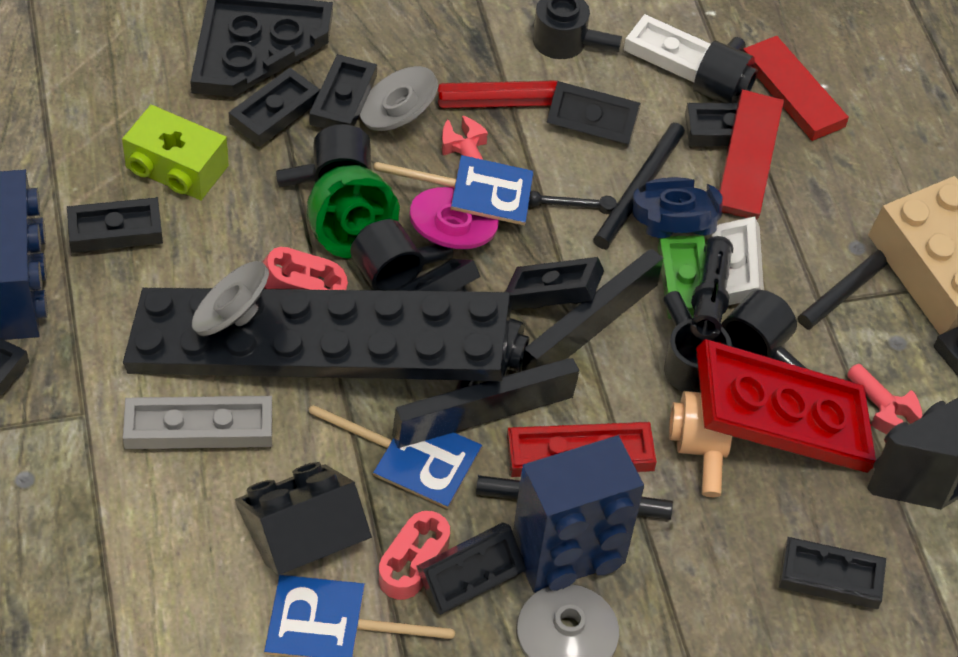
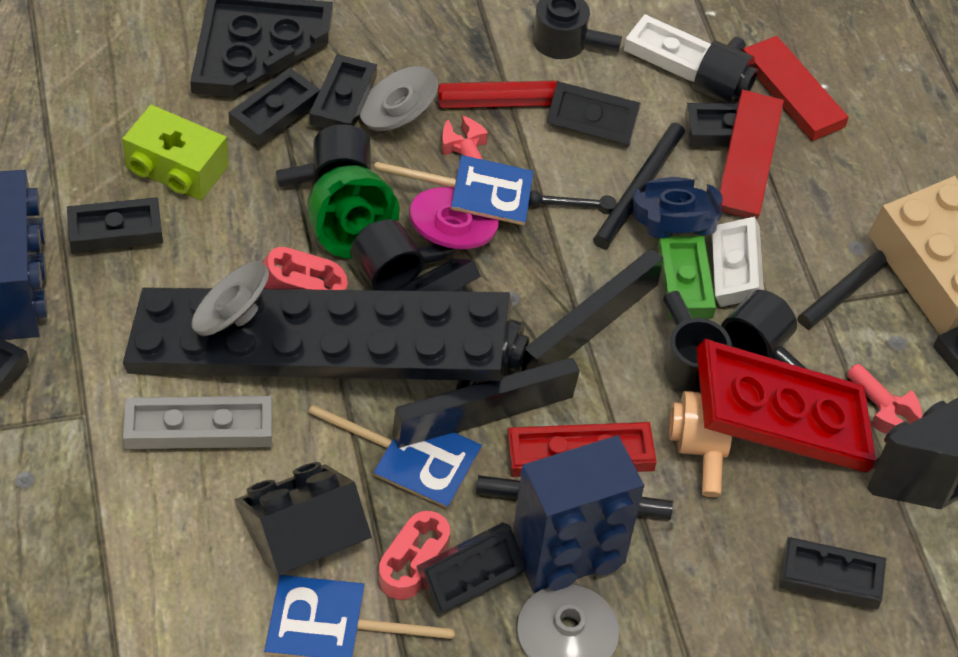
(555, 283): black plate -> none
(710, 297): black pin -> none

